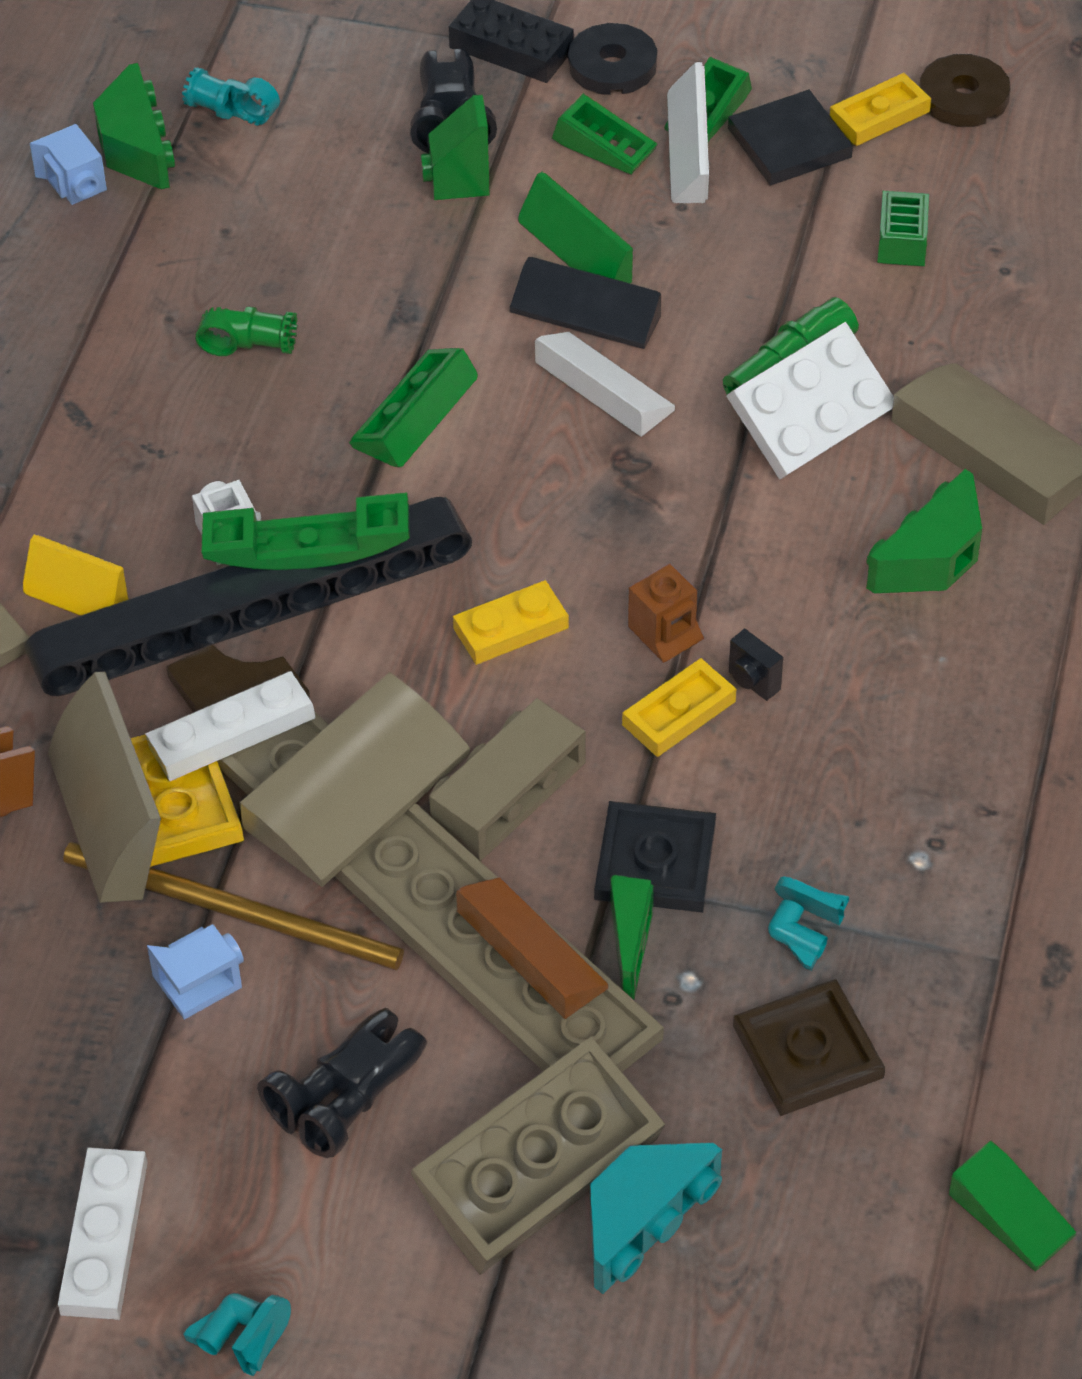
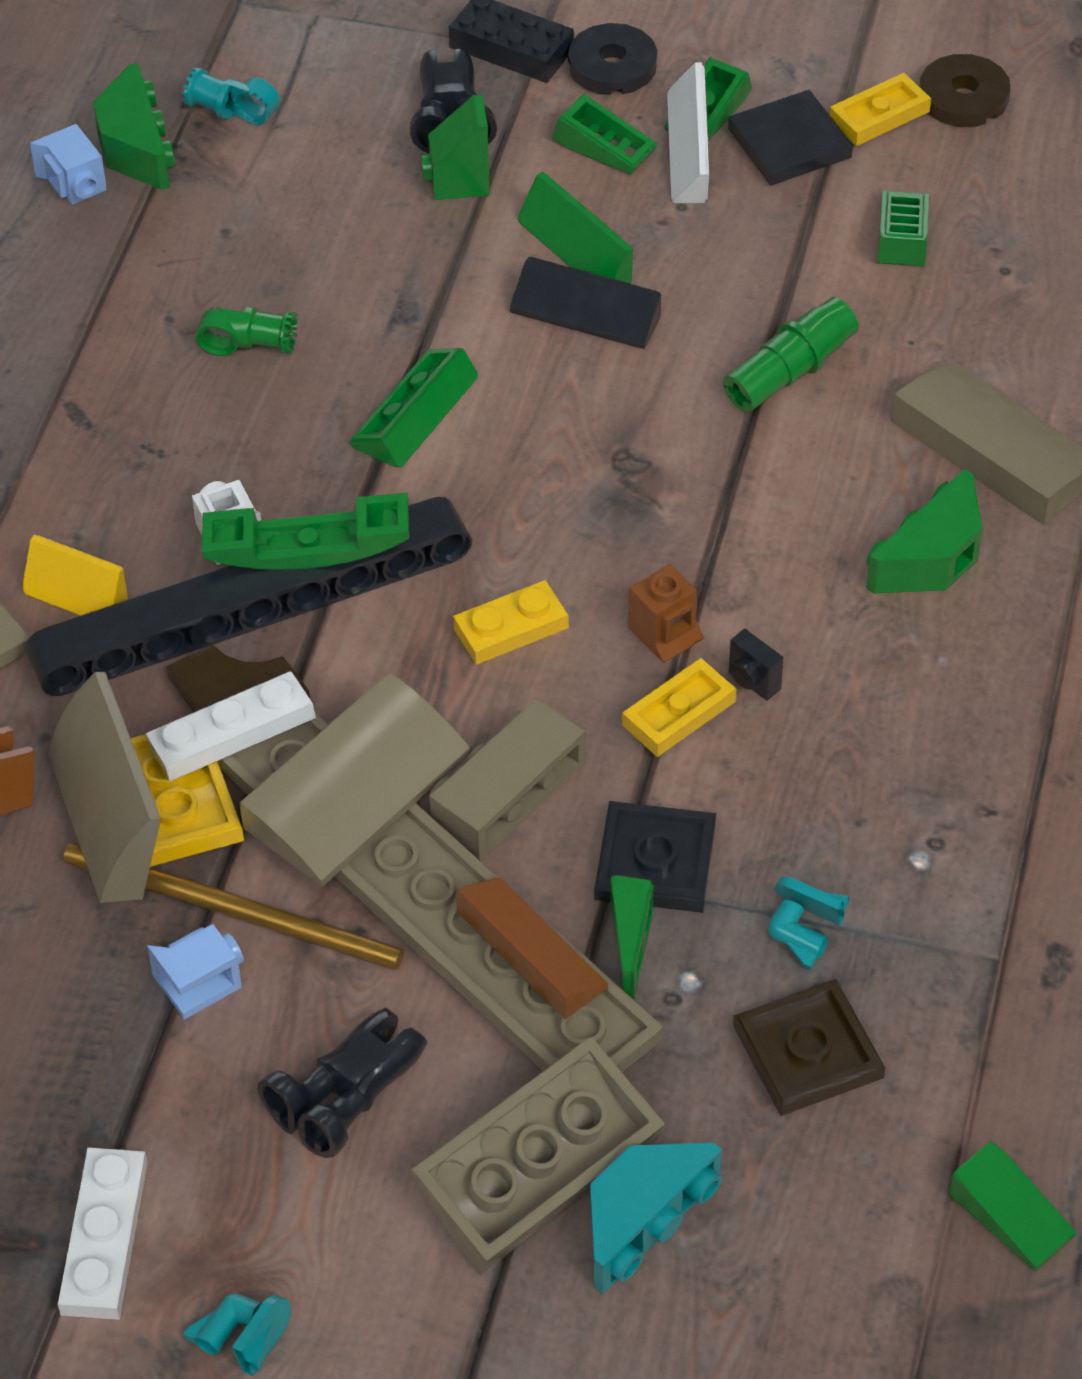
(601, 381): white slope -> none
(812, 400): white plate -> none

